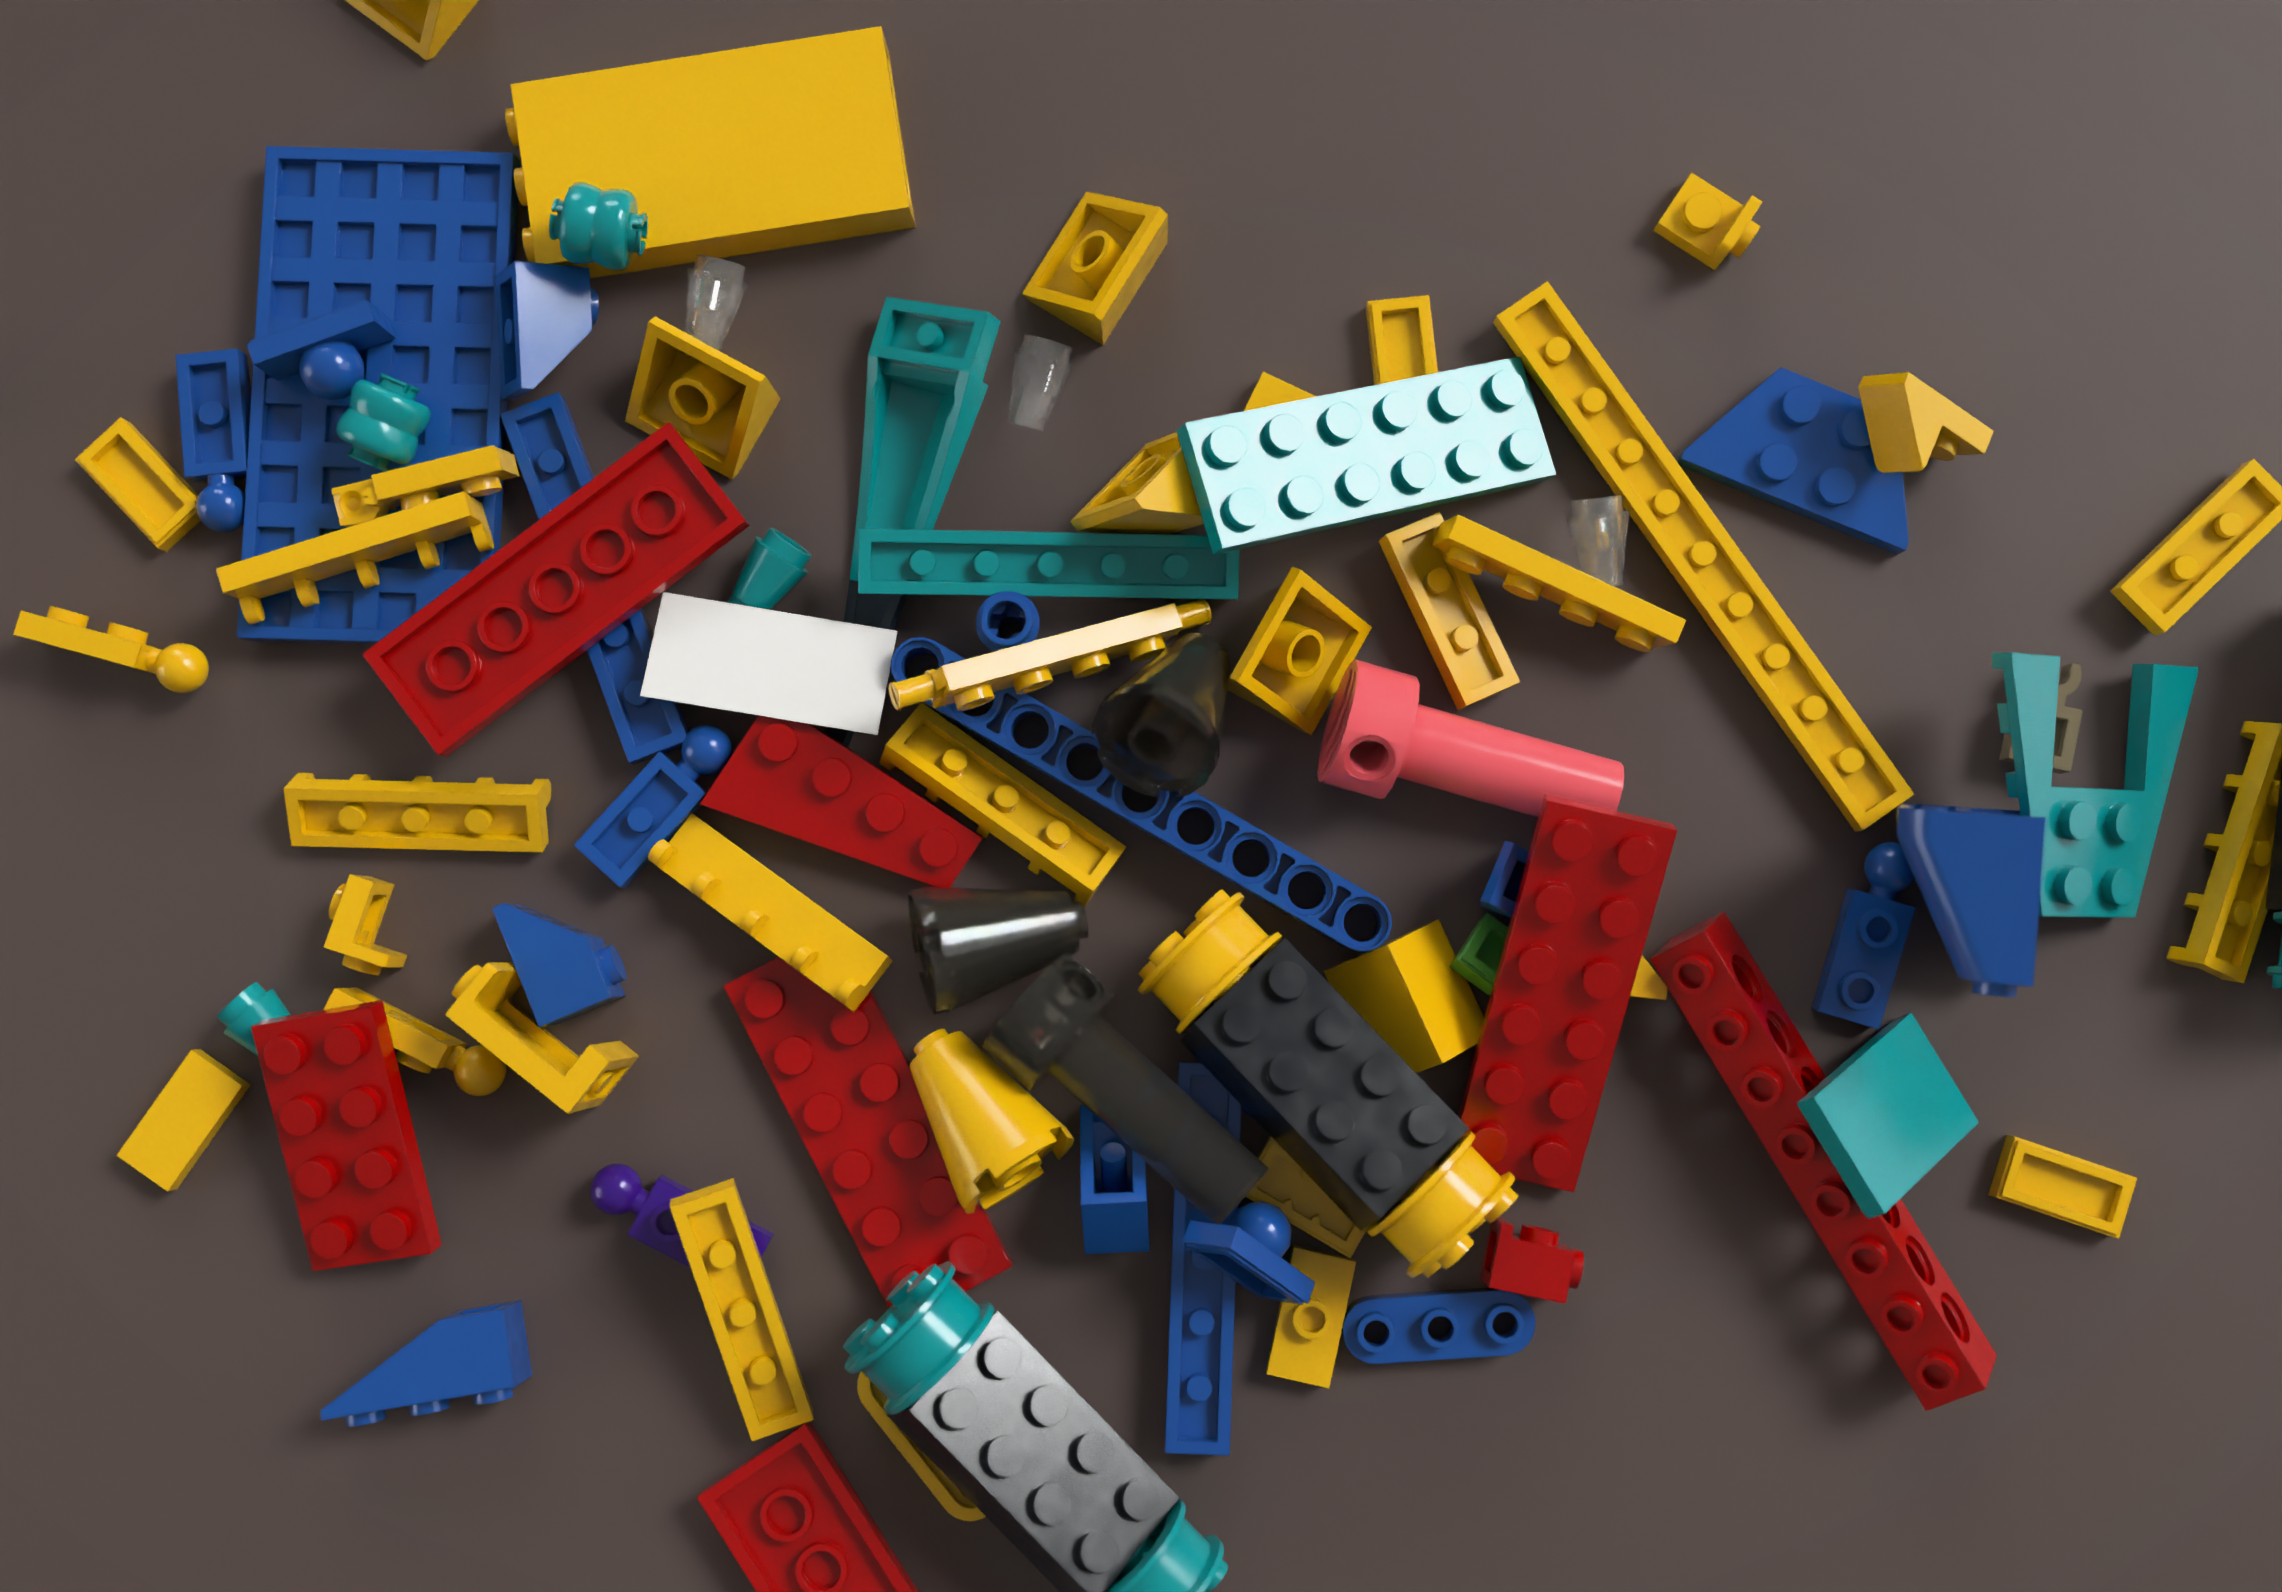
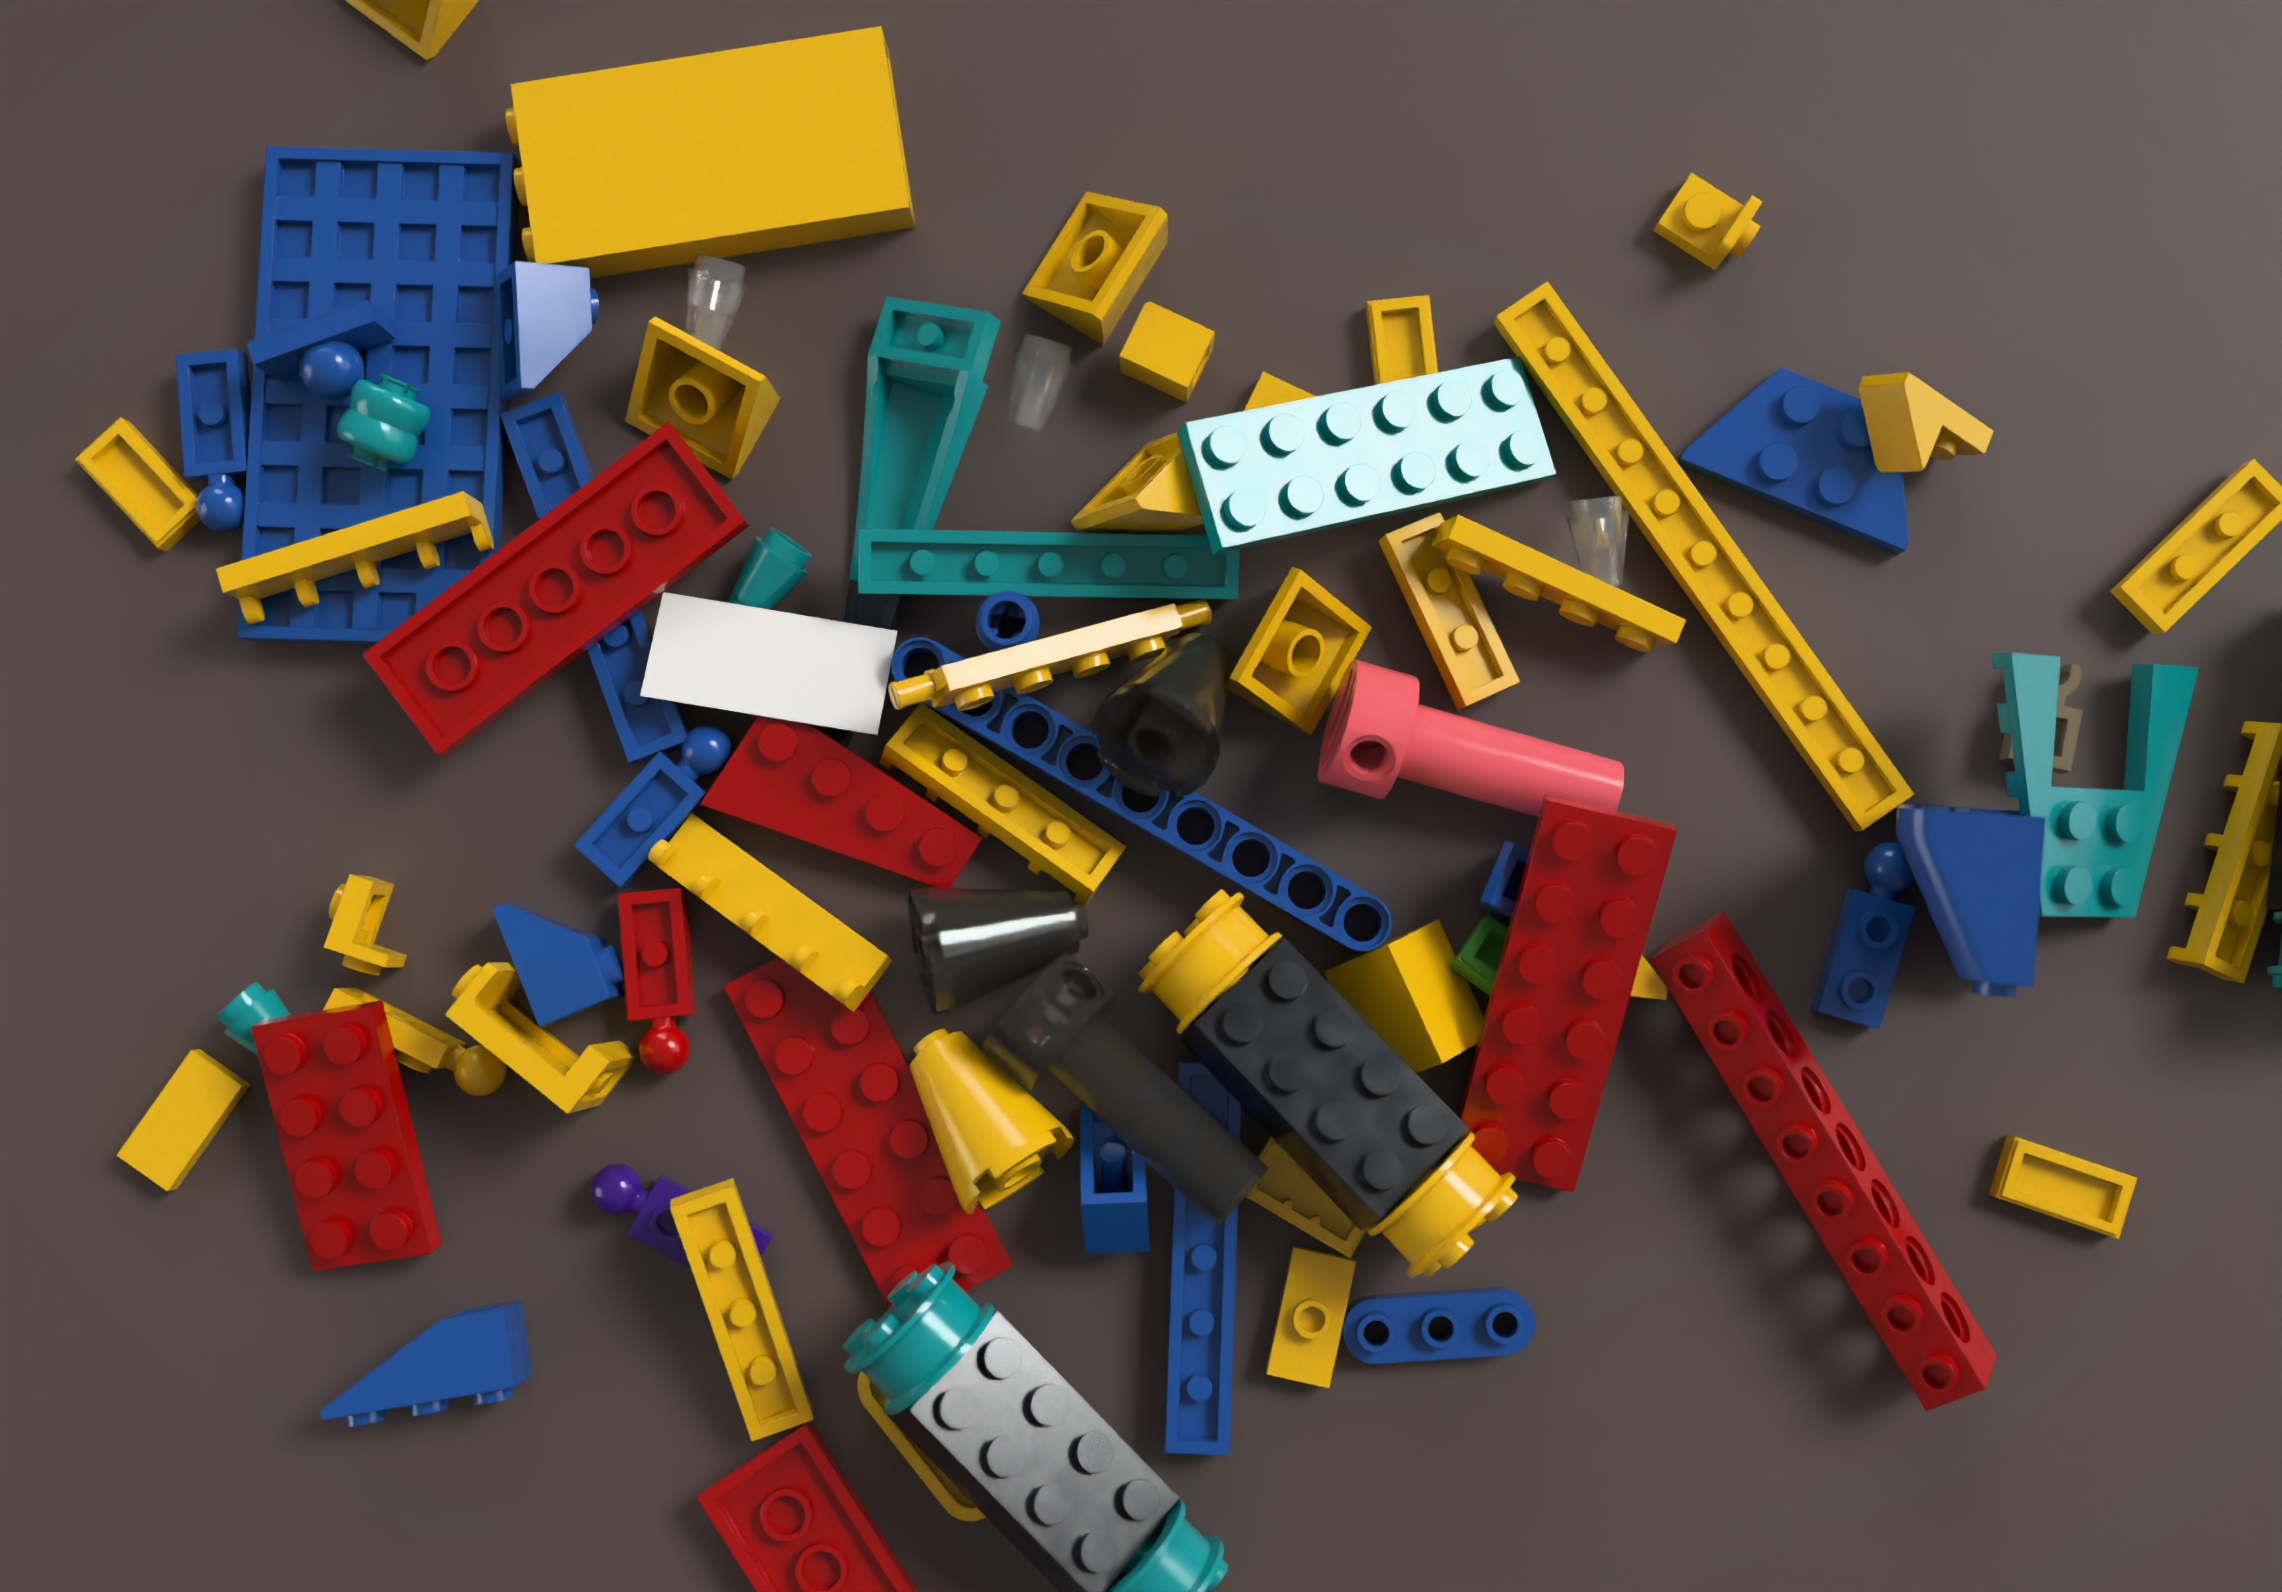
(177, 667): yellow plate -> none
(417, 814): yellow hinge -> none
(473, 471): yellow hinge -> none
(598, 226): teal piece -> none
(658, 973): none -> red plate
(1166, 351): none -> yellow panel
(1252, 1252): blue tile -> none
(1530, 1262): red brick -> none
(1888, 1115): teal tile -> none

